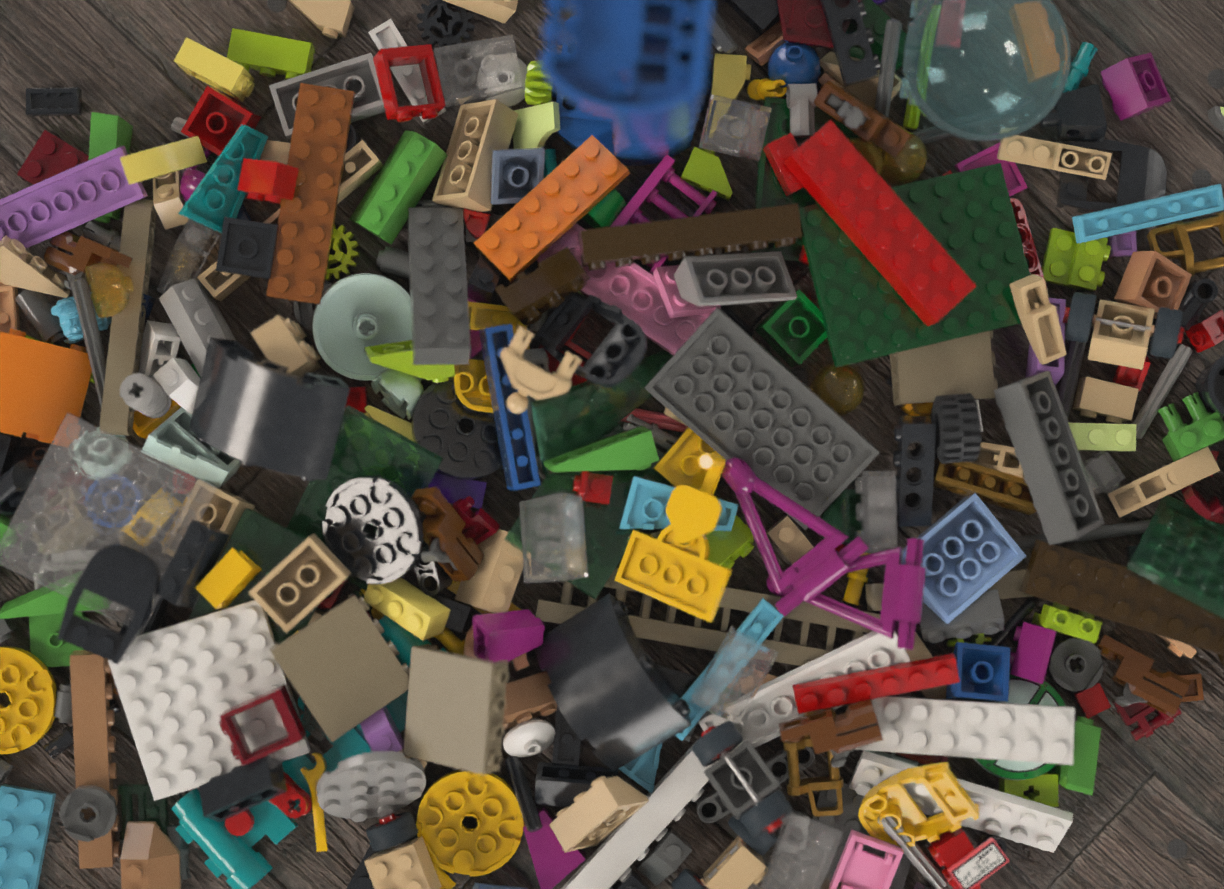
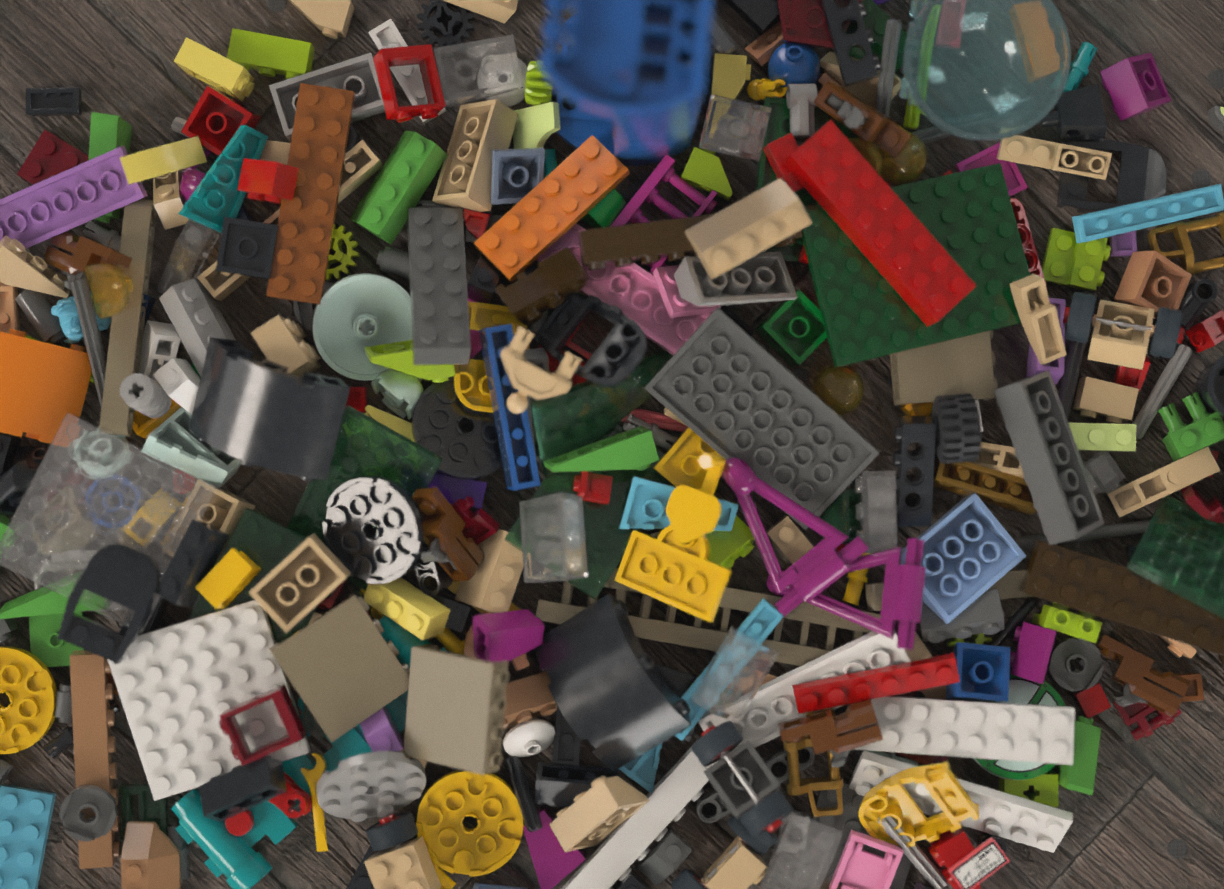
(747, 227): none -> tan slope

